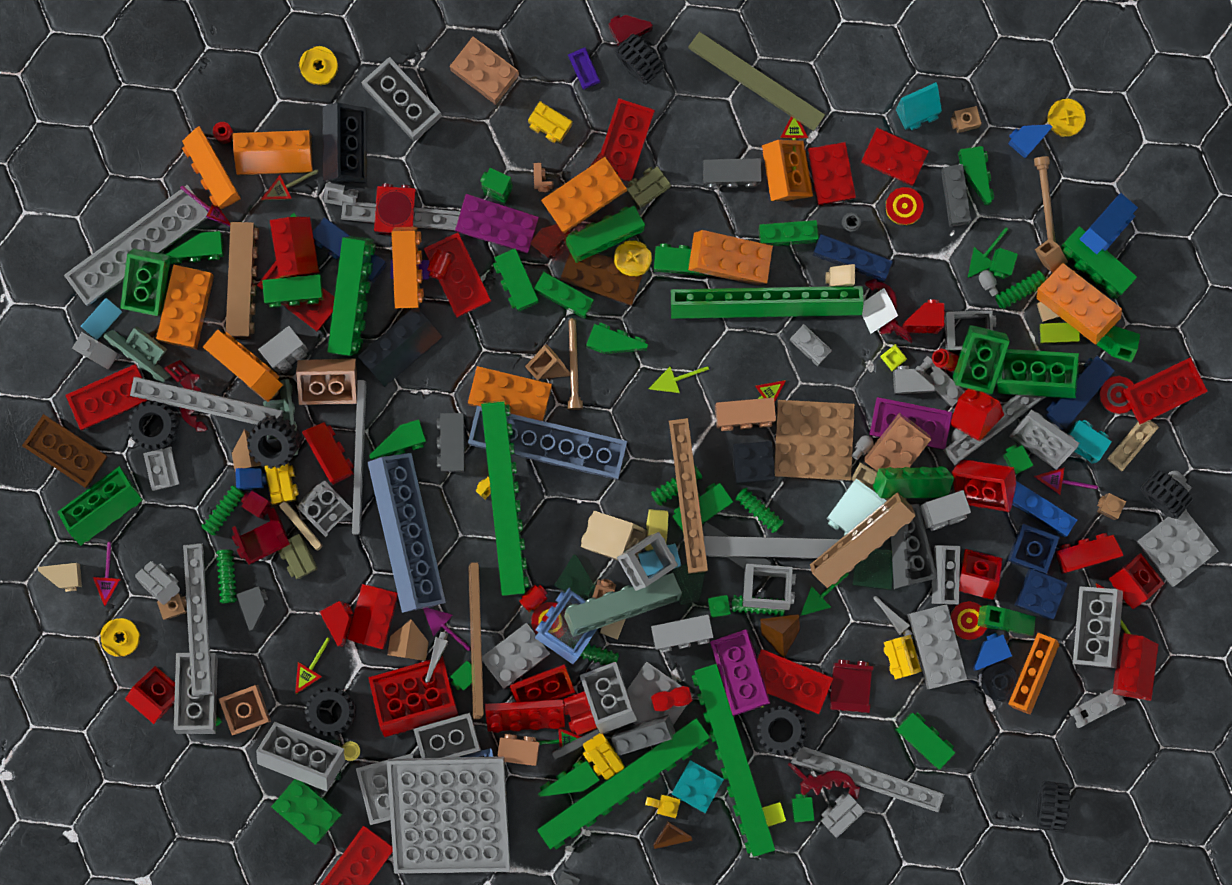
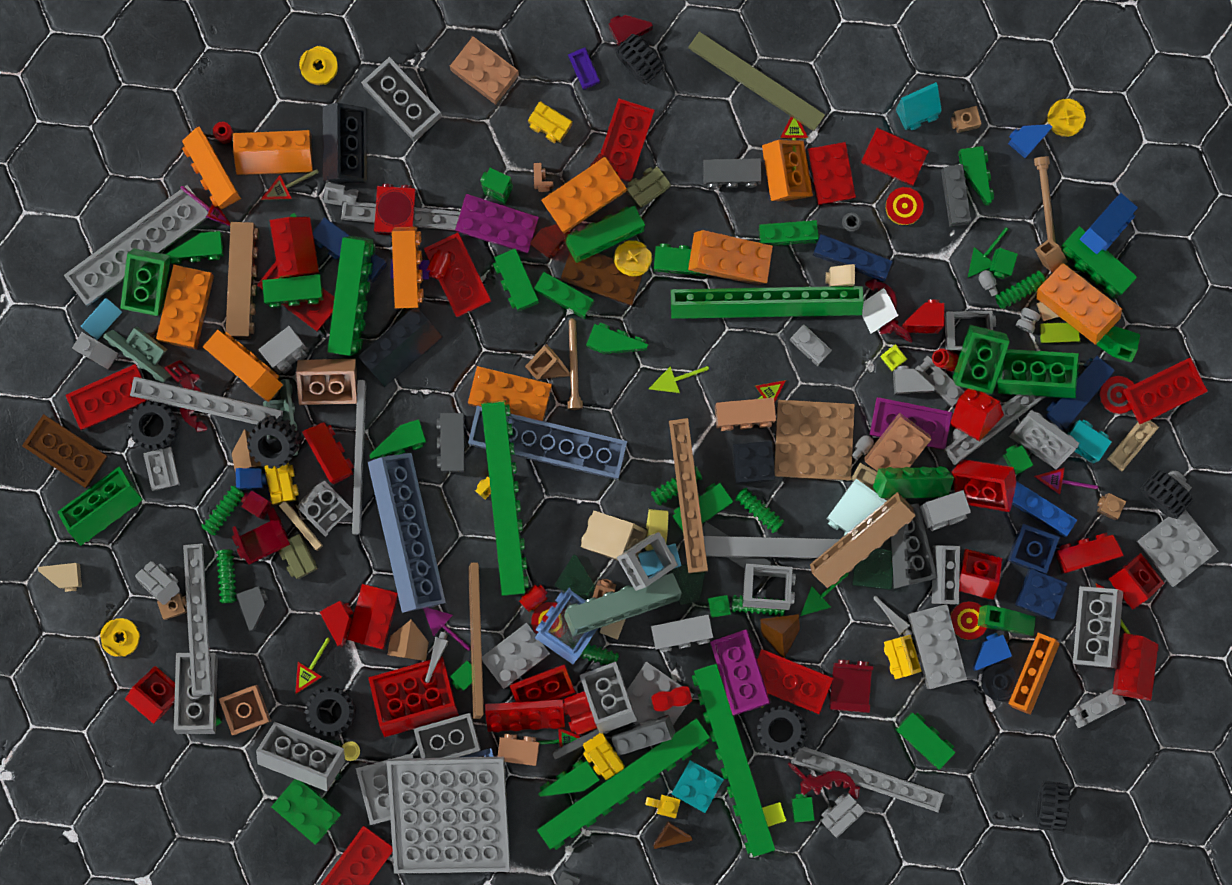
(106, 585): piece -> none
(1028, 320): none -> light grey wheel

